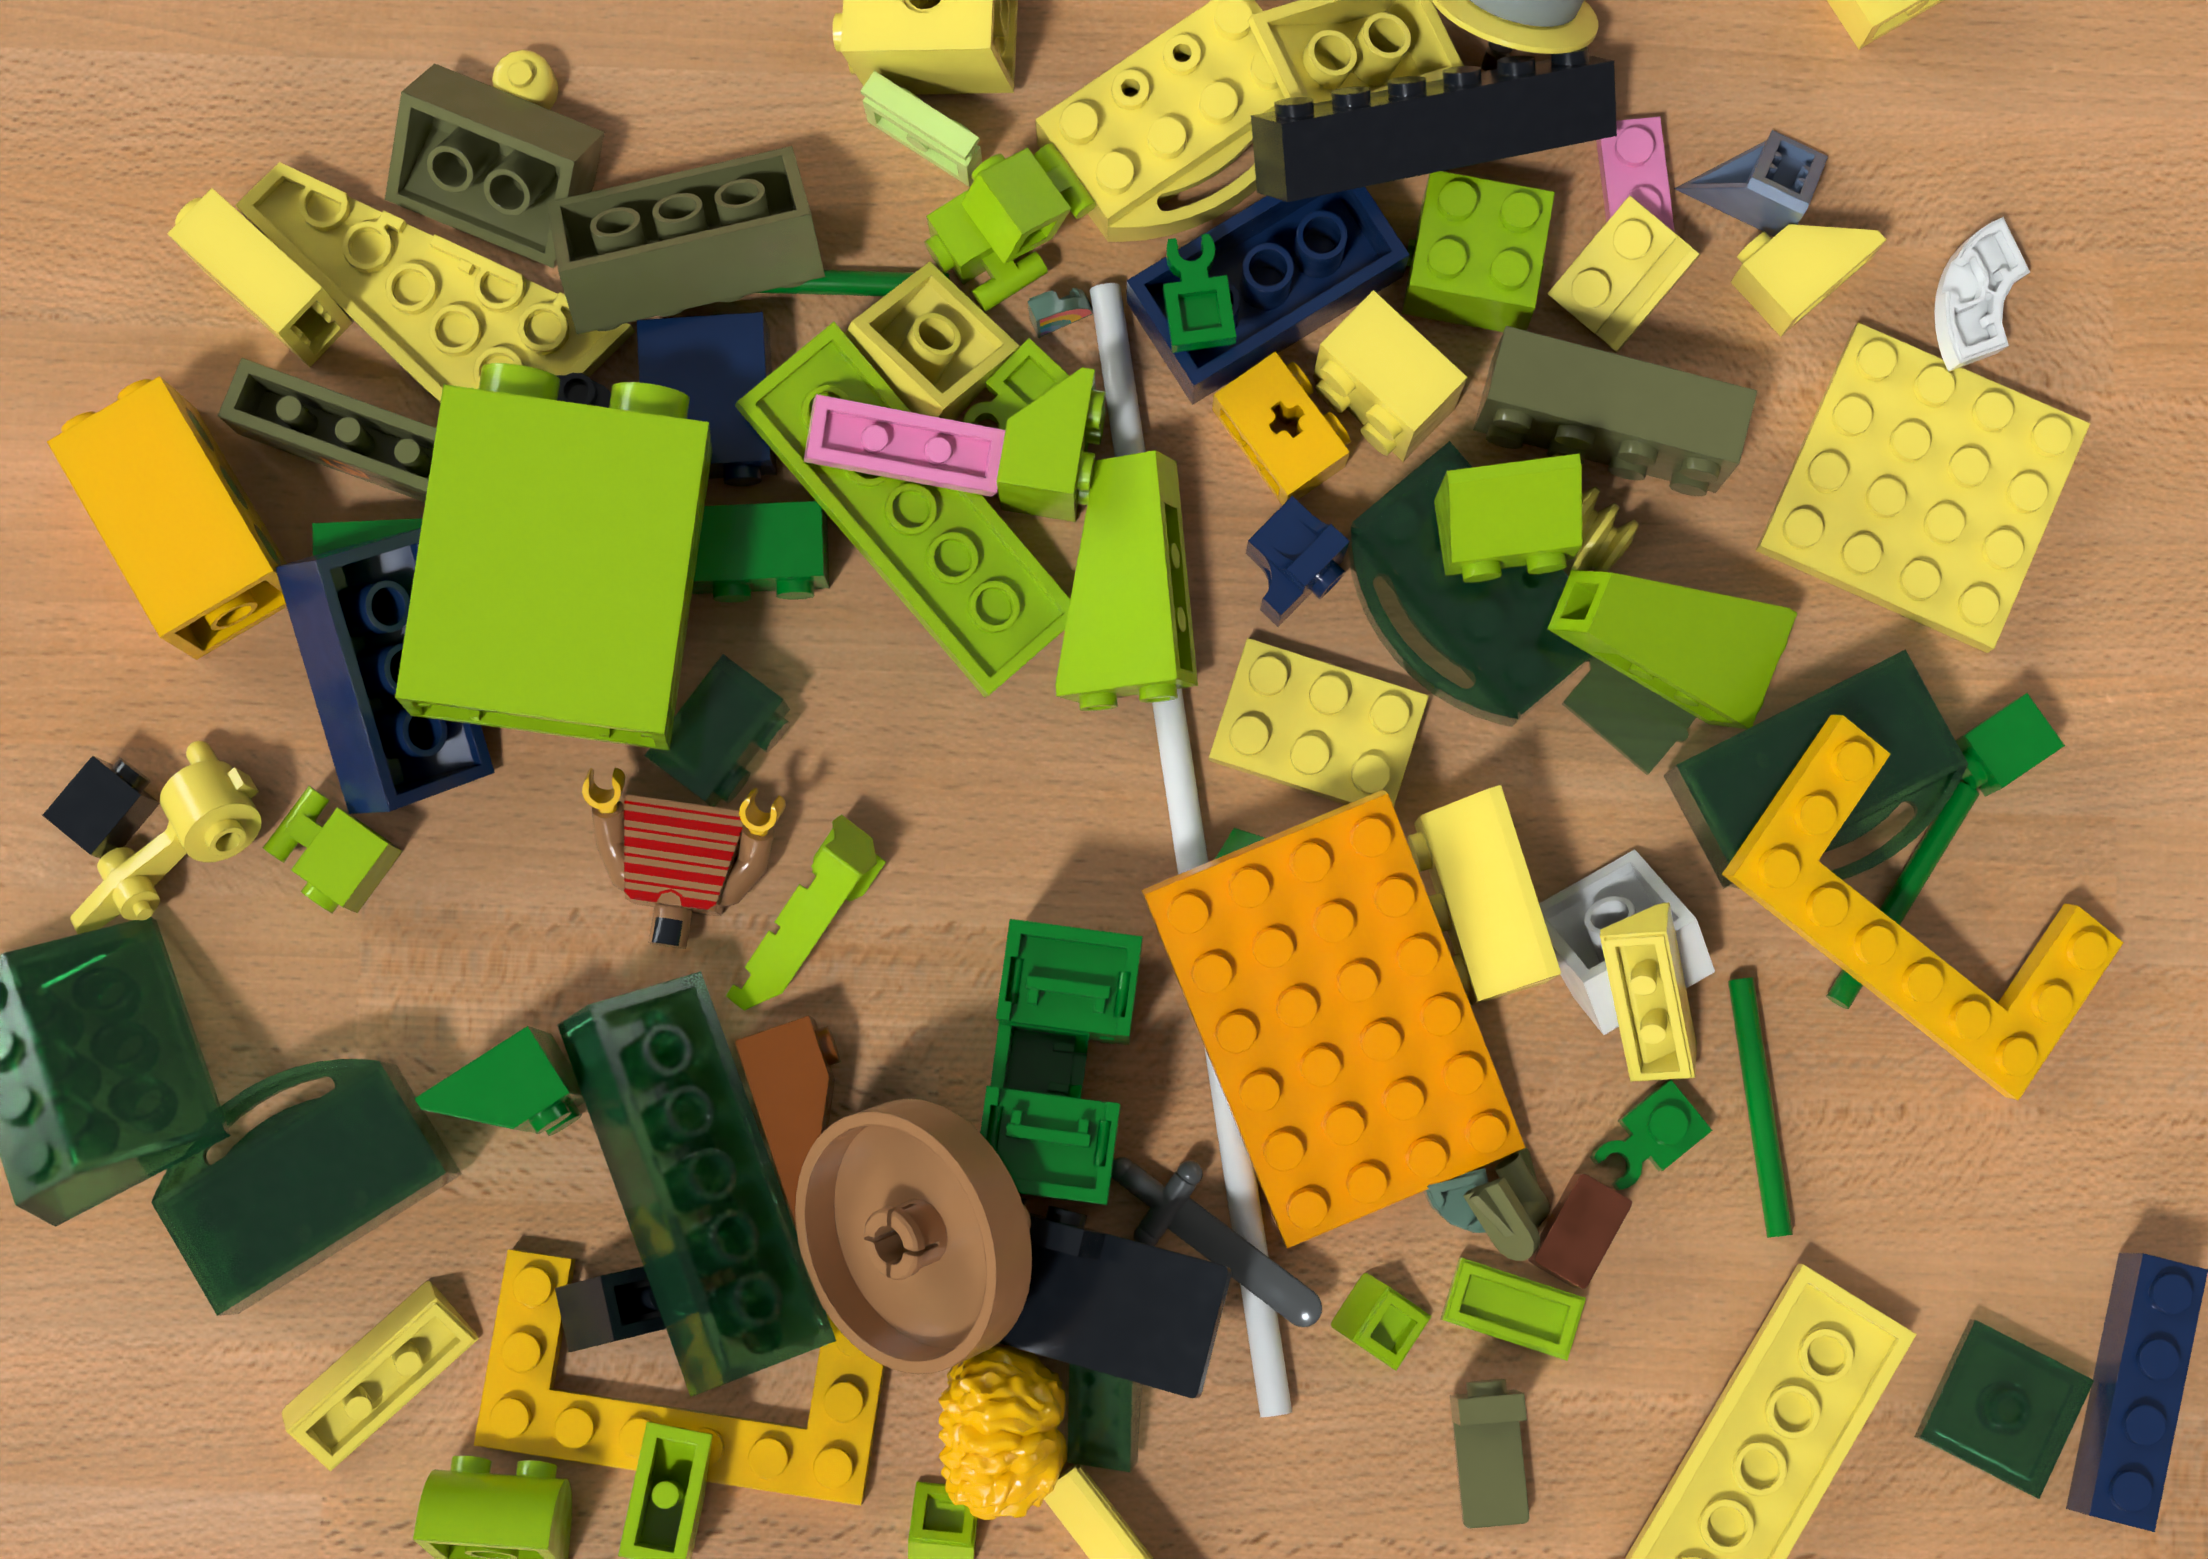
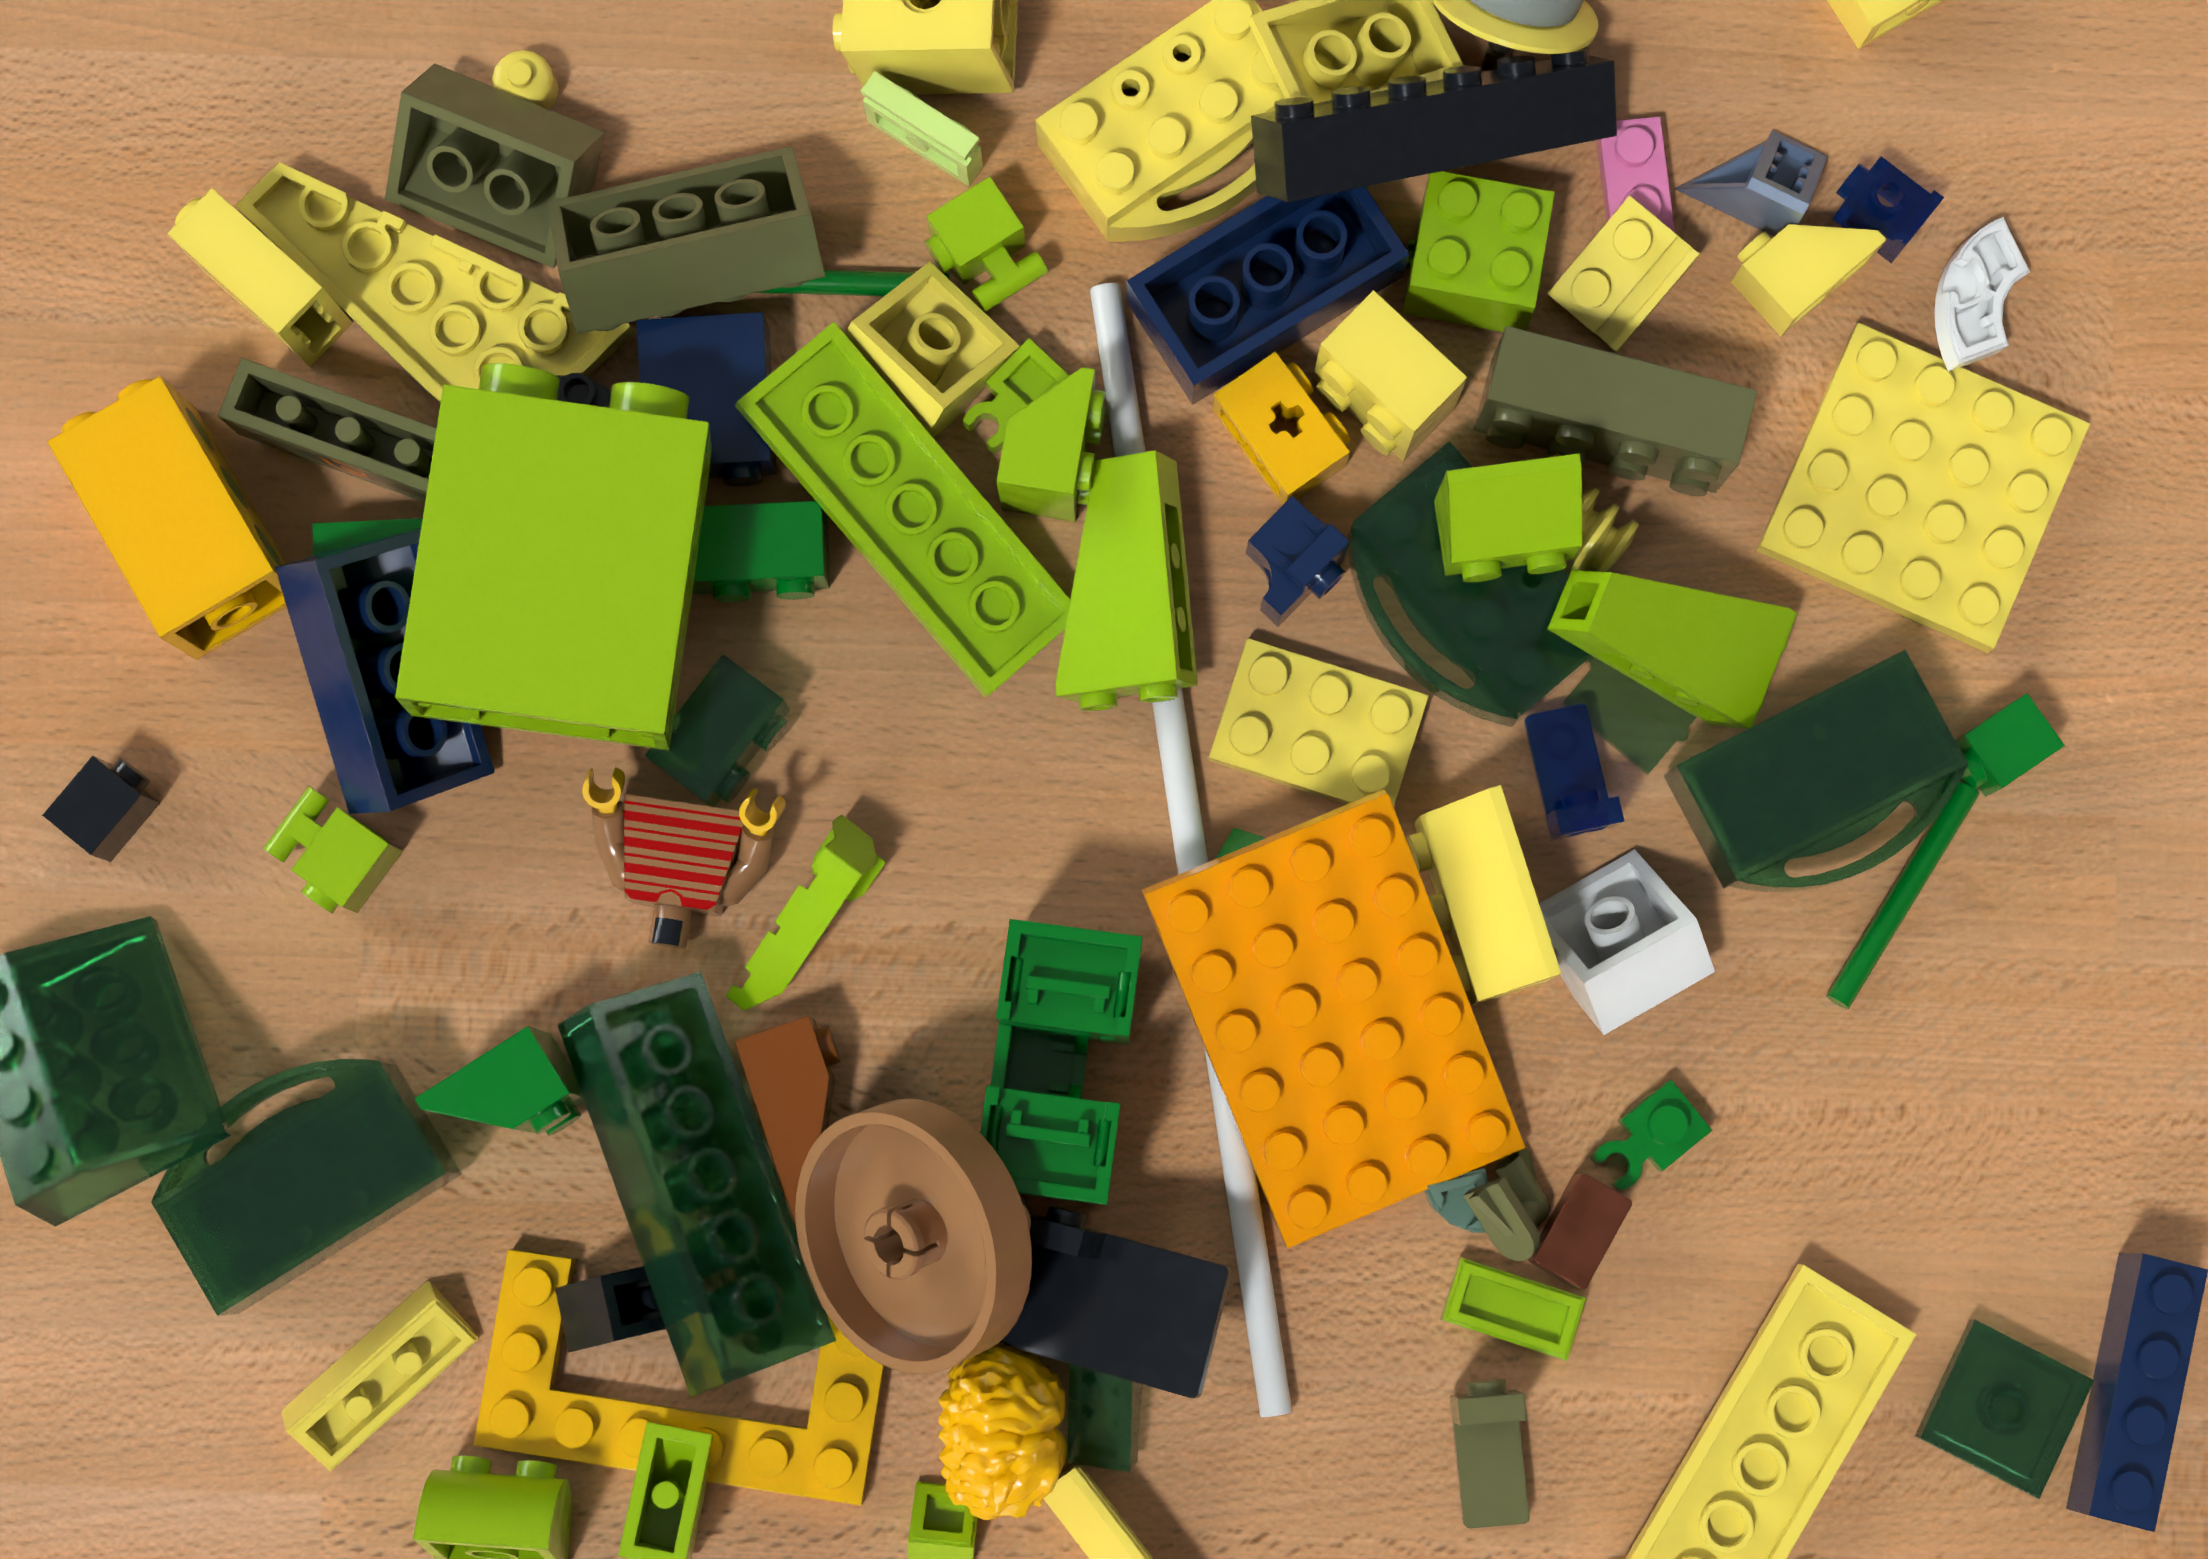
(208, 820): light yellow piece -> none
(904, 445): bright pink plate -> none
(1024, 199): lime brick -> none
(1051, 313): sand green tile -> none
(1198, 305): green plate -> none
(1213, 1239): dark grey sword -> none
(1380, 1320): lime slope -> none
(1570, 773): none -> clear blue bracket
(1650, 995): light yellow slope -> none
(1760, 1107): green bar -> none
(1783, 874): yellow plate -> none
(1895, 223): none -> clear blue brick

